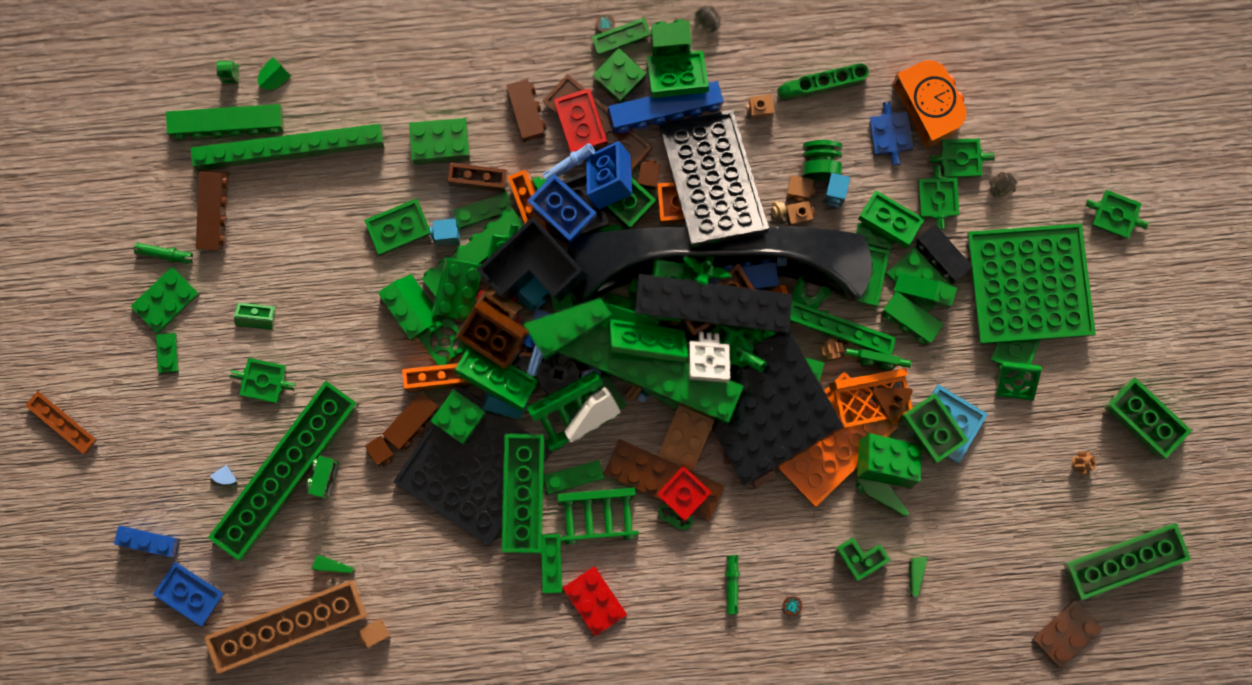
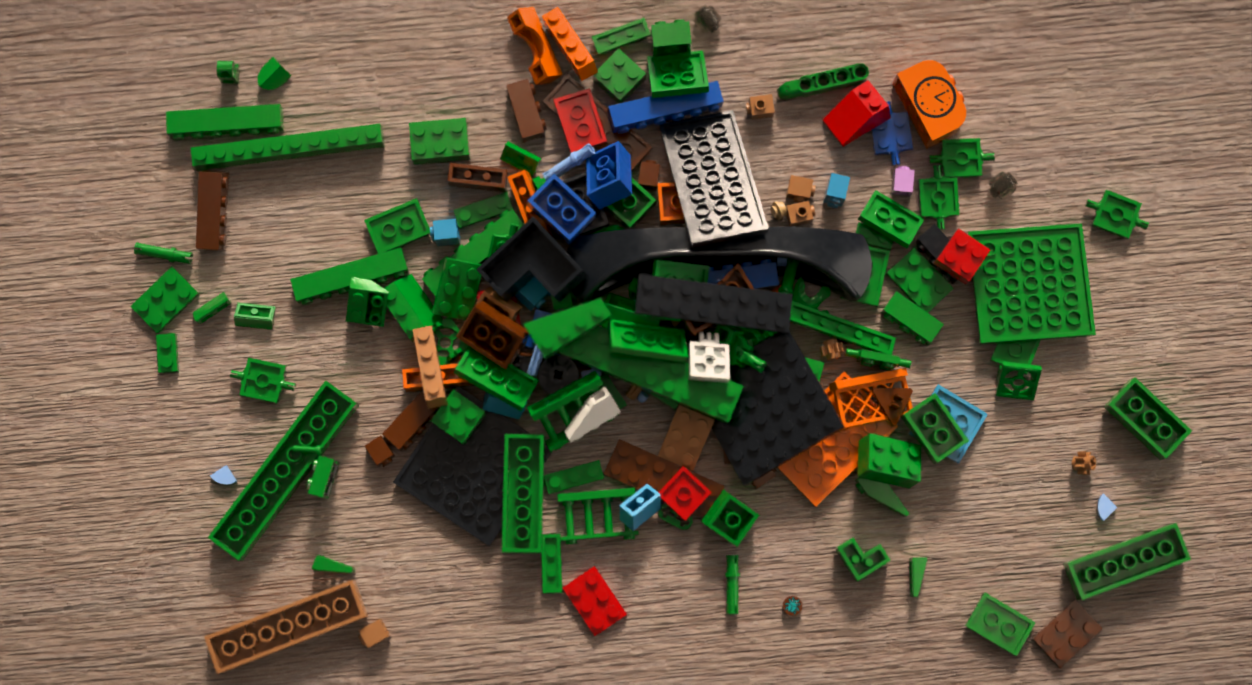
(61, 422): dark orange plate -> none
(146, 541): blue brick -> none
(188, 594): blue plate -> none
(211, 308): none -> green slope
(318, 449): none -> green piece
(338, 278): none -> green brick
(366, 302): none -> green slope
(429, 367): none -> medium nougat brick
(520, 158): none -> green plate
(527, 25): none -> orange arch
(569, 44): none -> orange brick
(604, 23): tile -> none
(640, 507): none -> dark azure brick
(706, 269): green animal -> none
(730, 518): none -> green brick
(789, 277): none -> green pin
(822, 157): green wheel -> none
(857, 114): none -> red slope
(903, 181): none -> lavender brick
(926, 290): green slope -> none
(962, 256): none -> red brick
(1000, 624): none -> green plate
(1105, 507): none -> light blue tile

